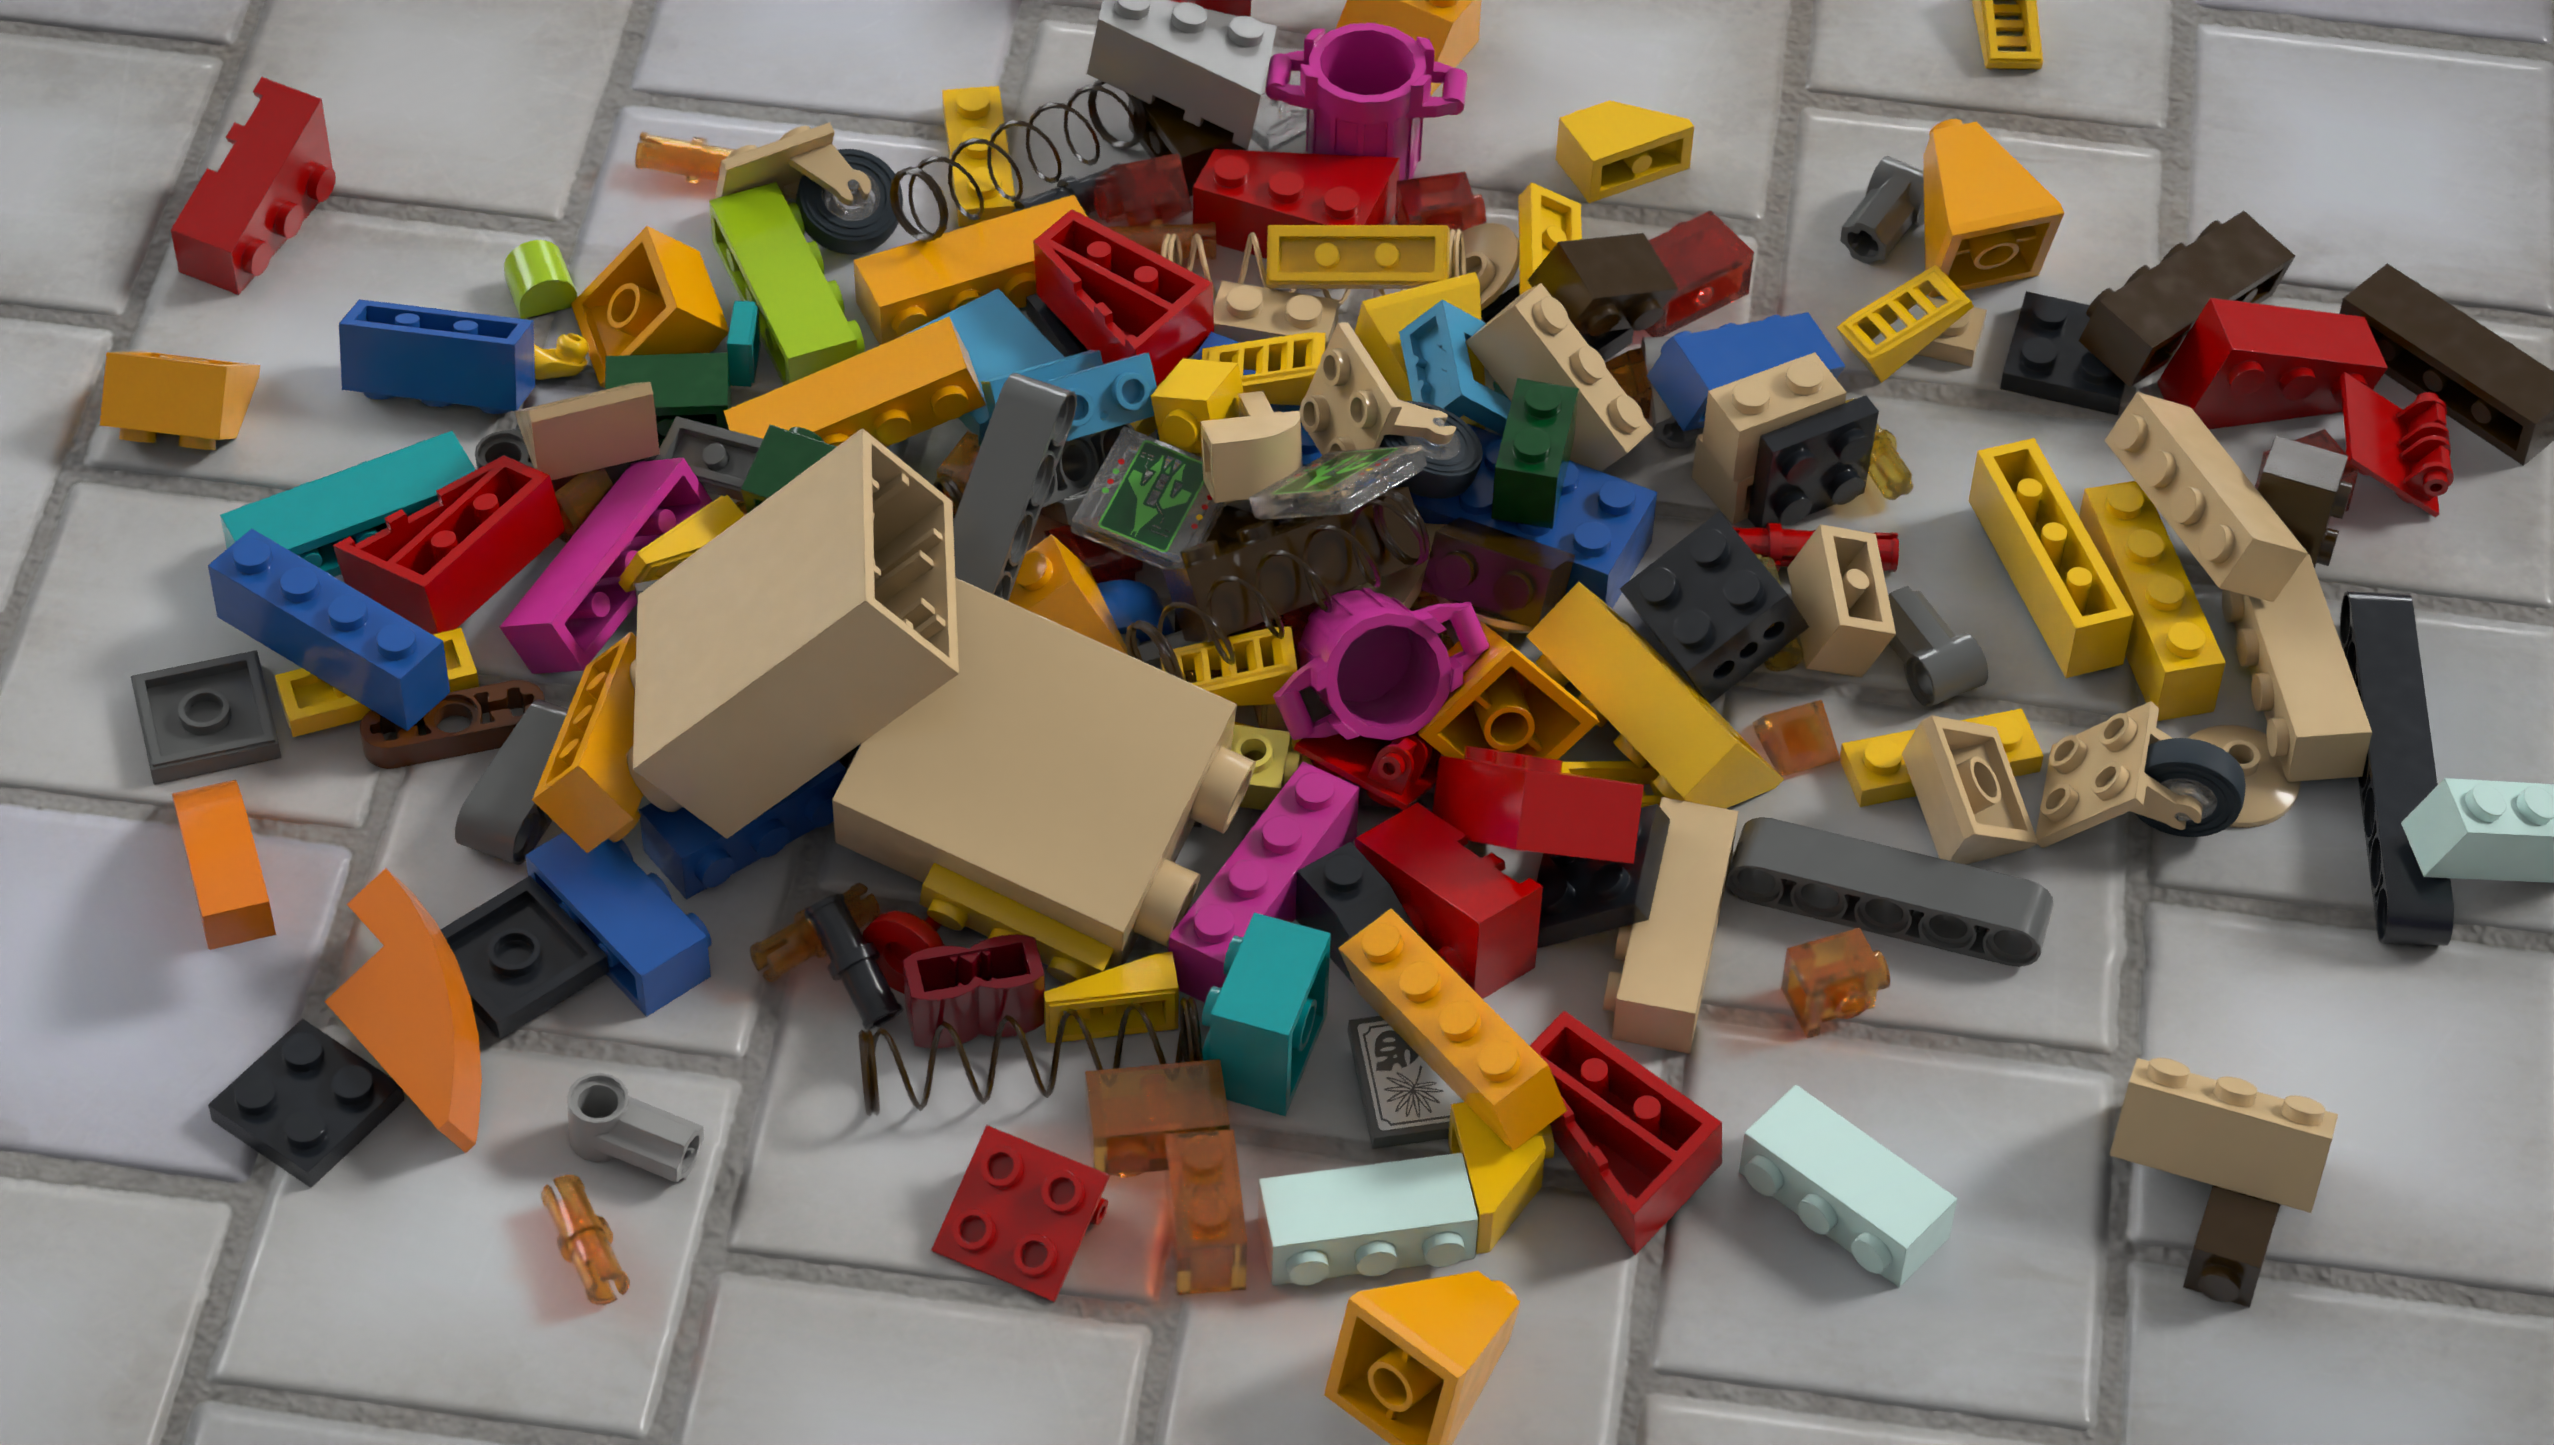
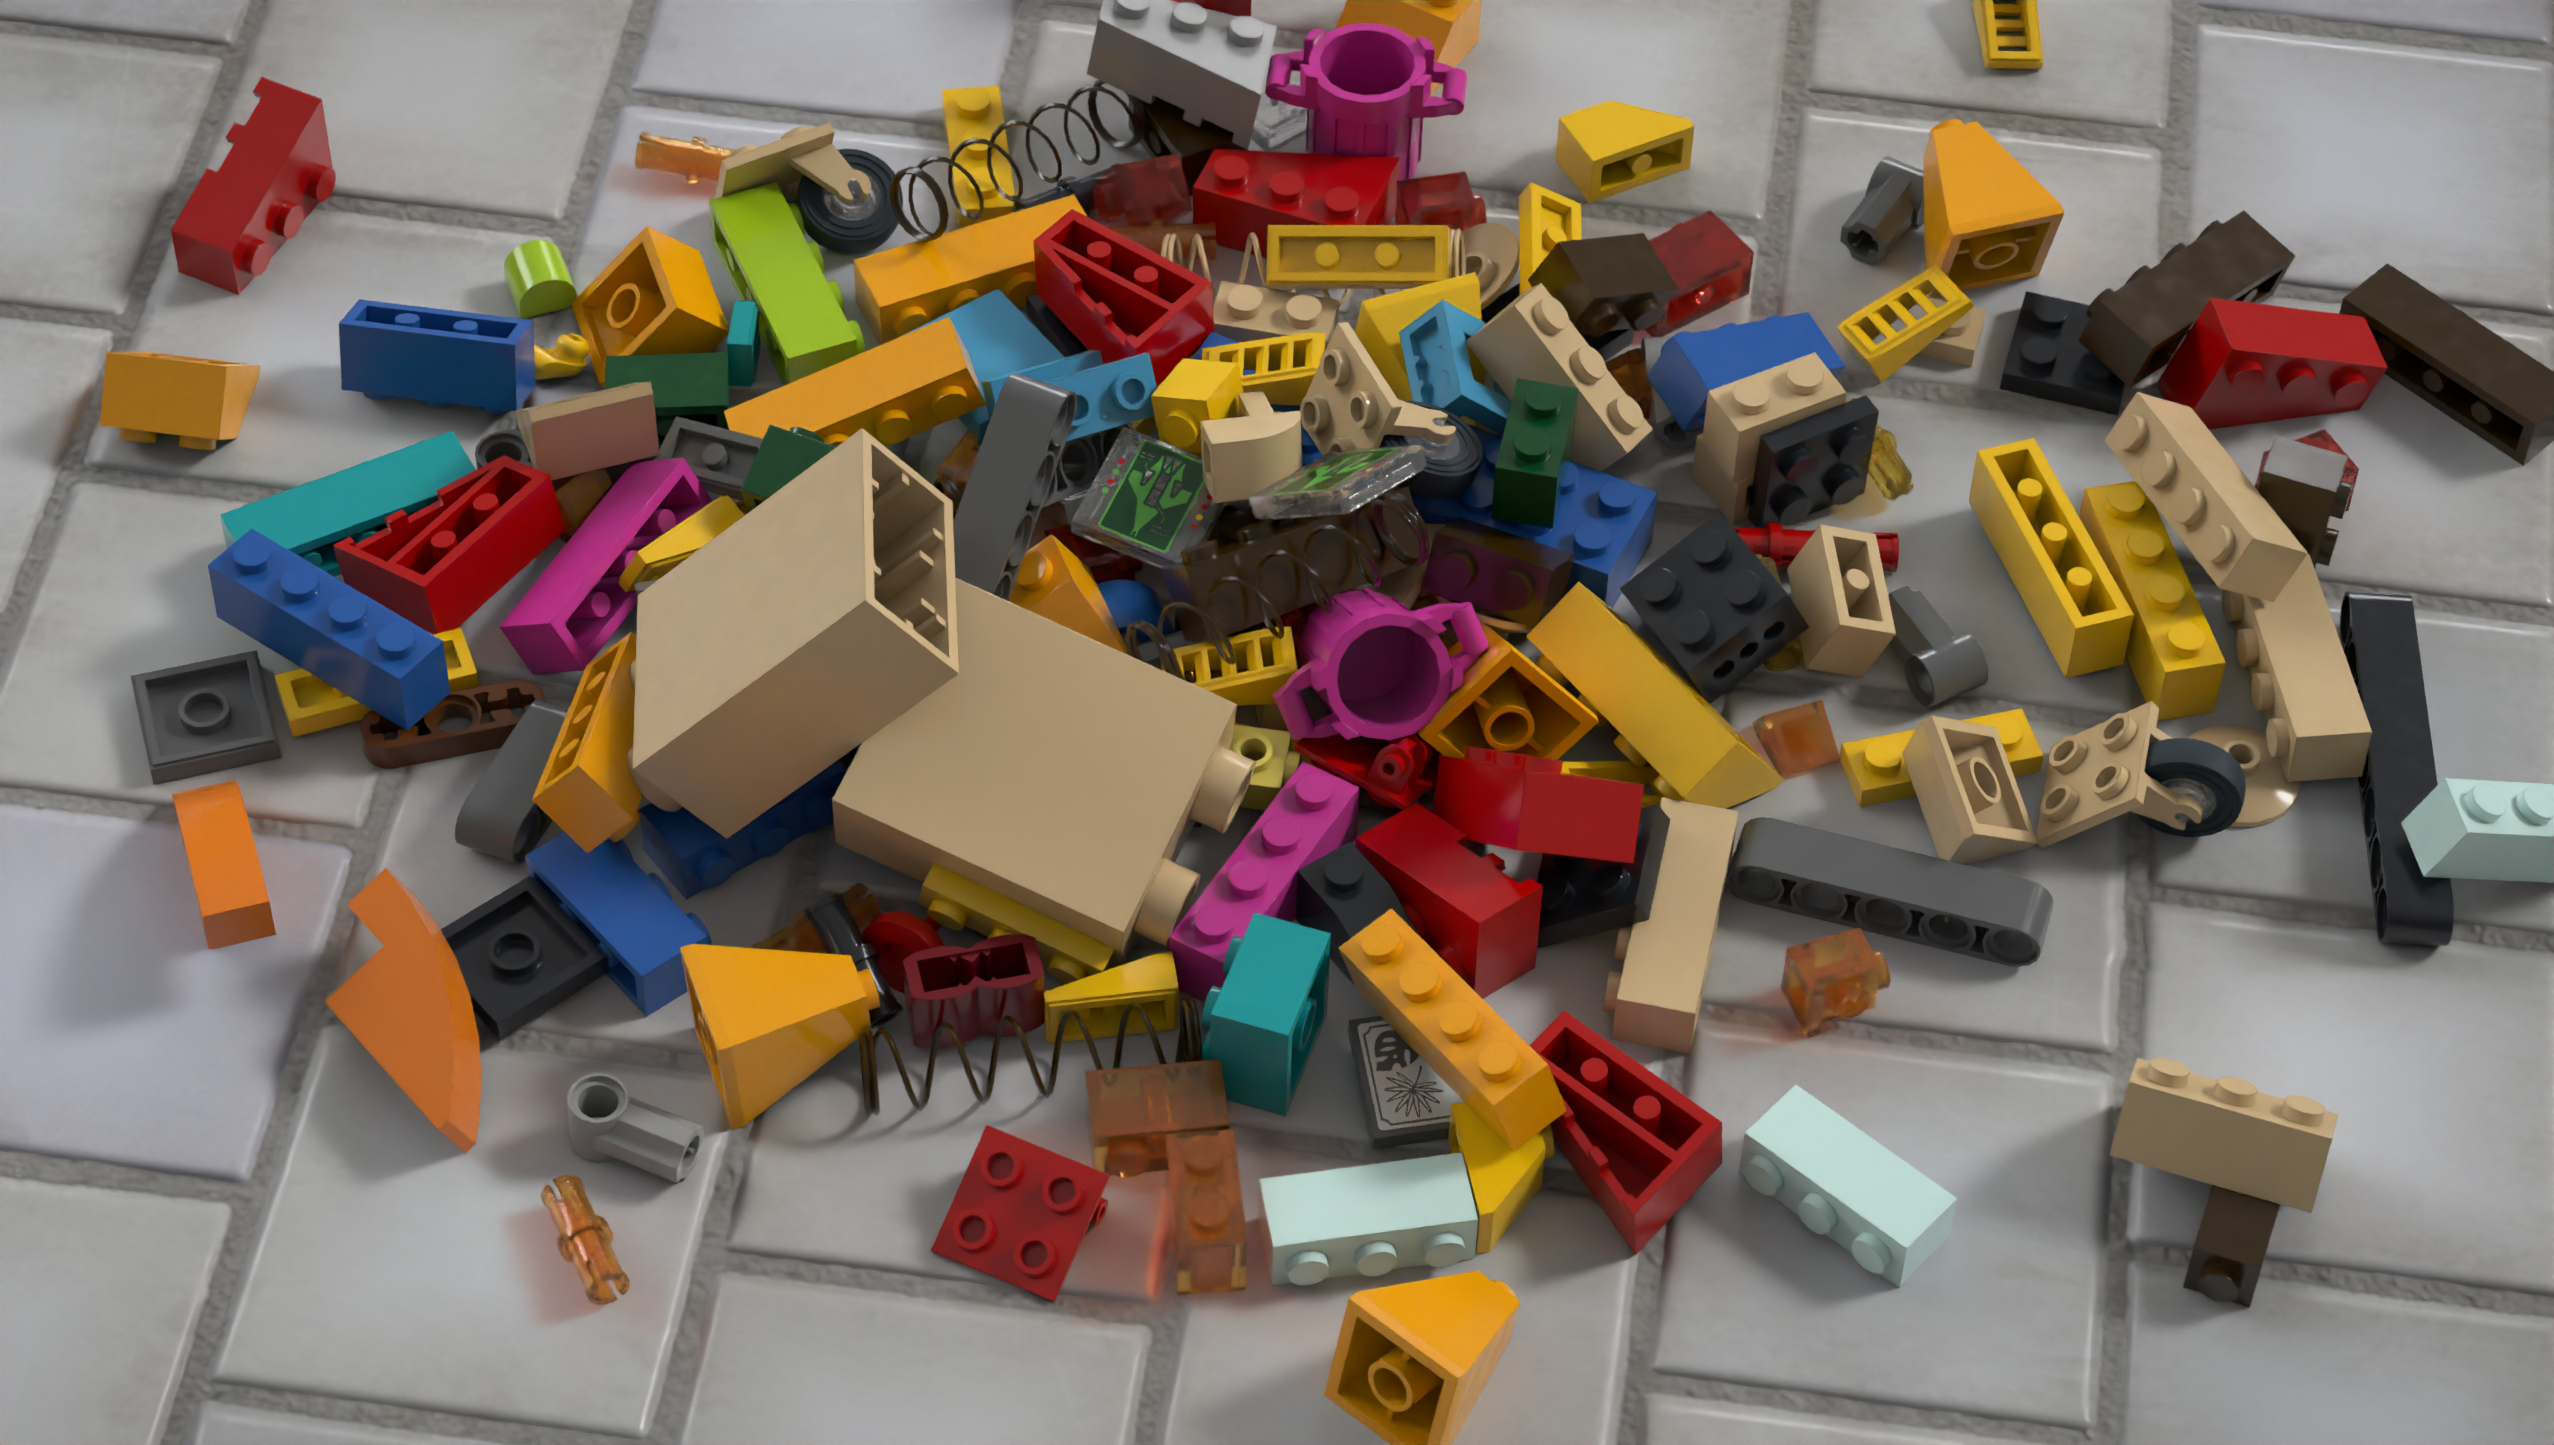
(306, 1102): black plate -> none
(772, 1018): none -> light orange slope
(2397, 445): red hinge -> none

